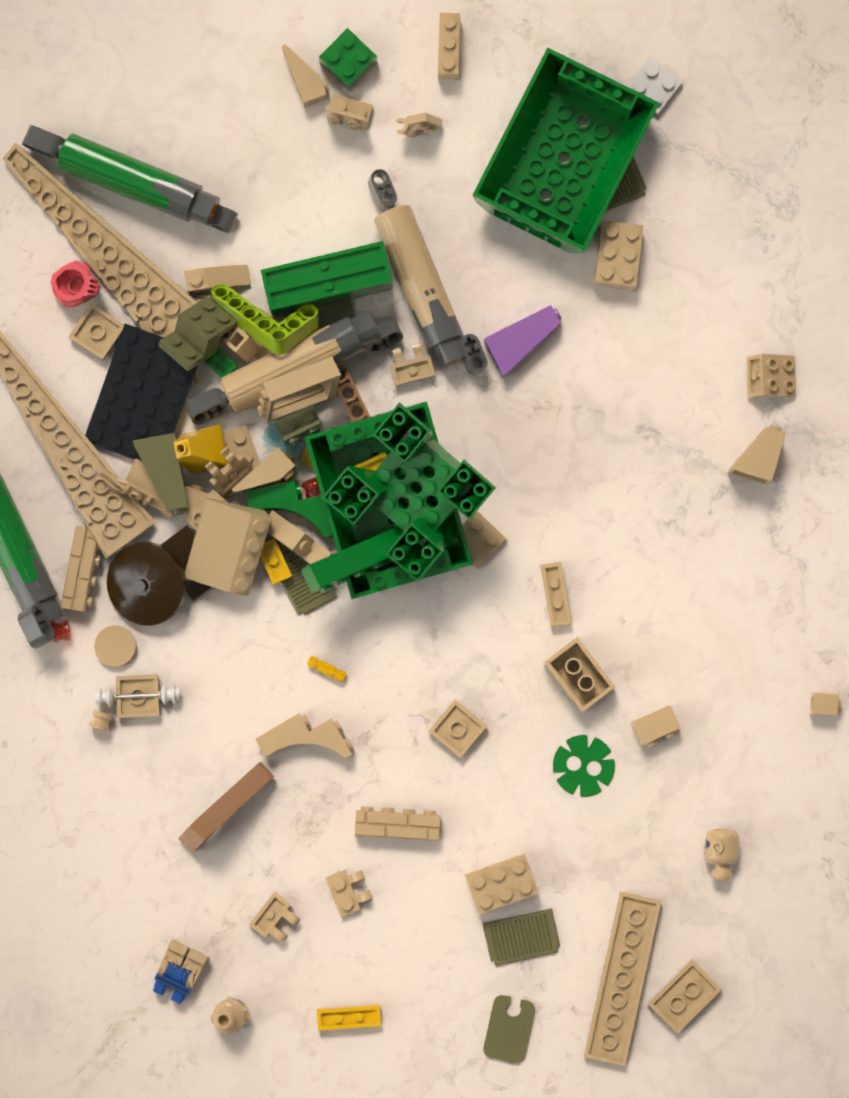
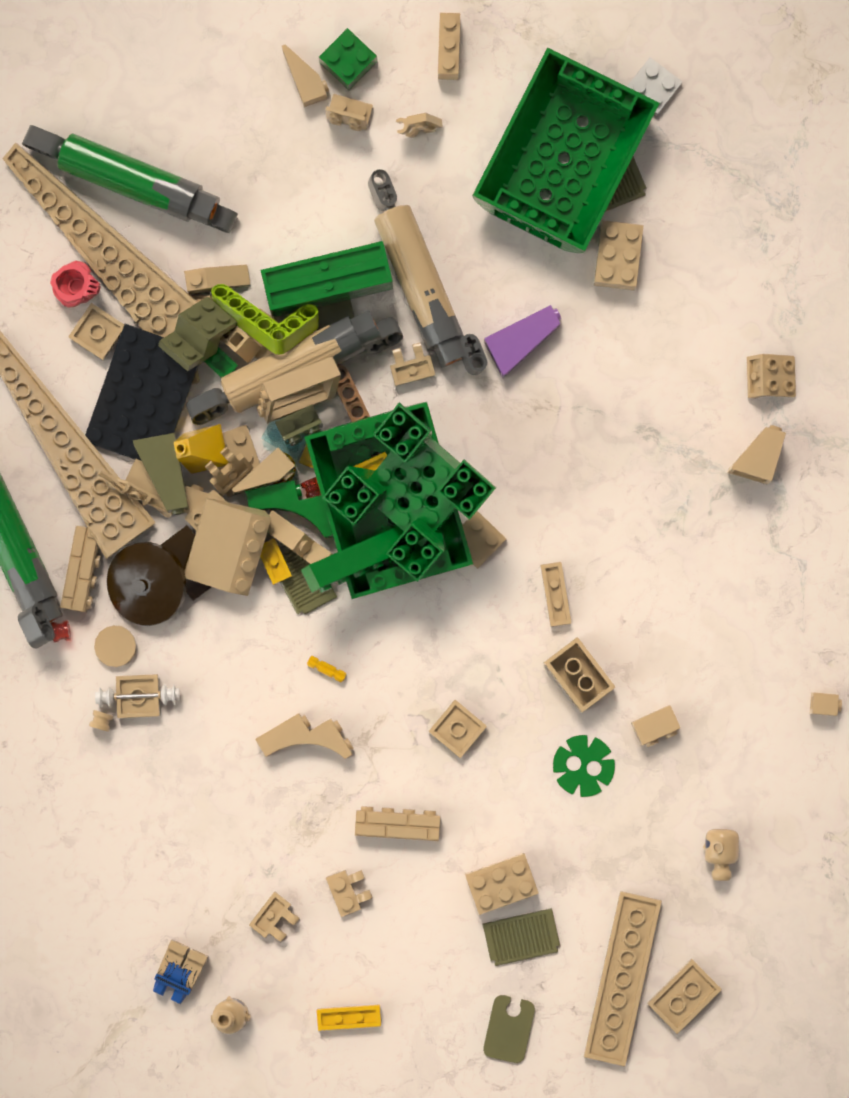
(225, 807): medium nougat beam -> none

